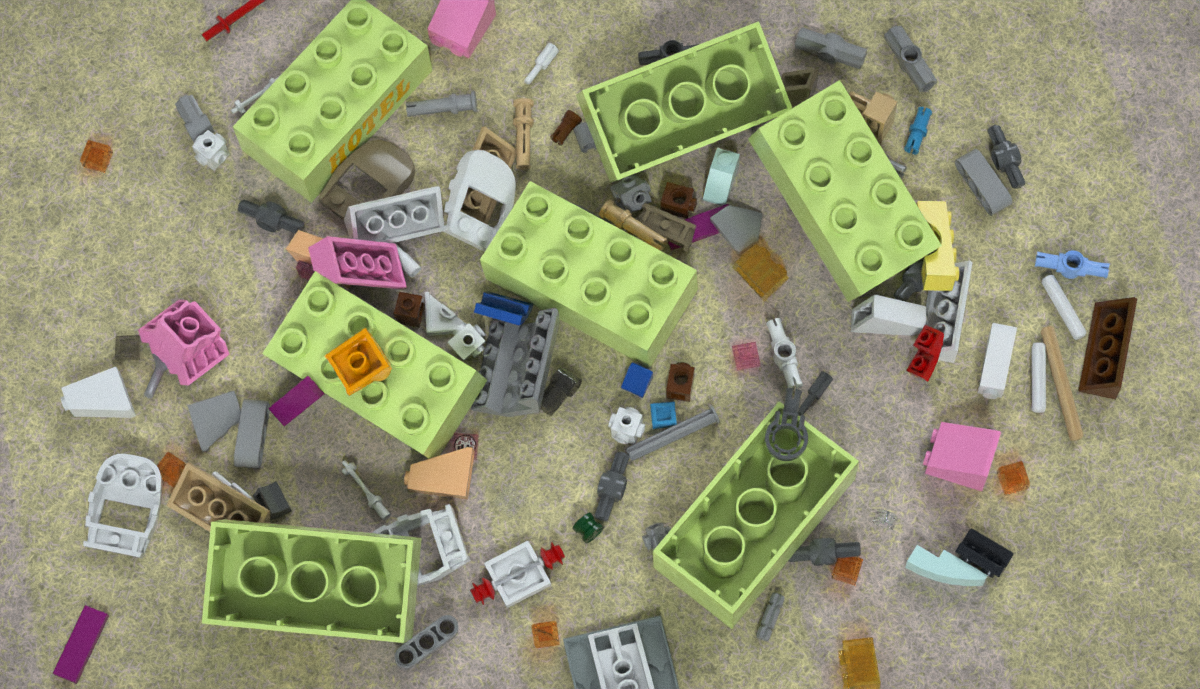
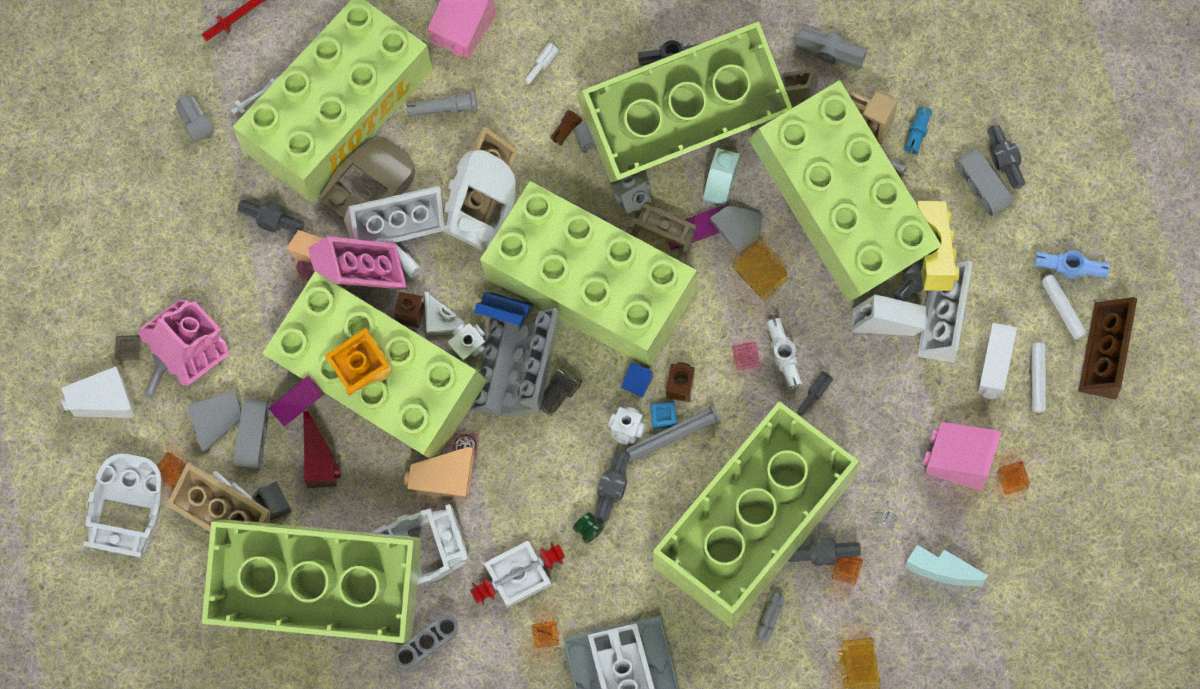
(80, 644): magenta tile -> none
(96, 156): clear orange slope -> none
(210, 149): white brick -> none
(319, 462): none -> dark red slope
(374, 501): white piece -> none
(523, 122): tan pin -> none
(624, 220): tan pin -> none
(655, 535): light grey gear -> none
(673, 192): reddish brown brick -> none
(790, 411): dark grey pin -> none
(917, 69): light grey piece -> none
(929, 348): red slope -> none
(985, 553): black bracket -> none
(1062, 383): tan axle -> none

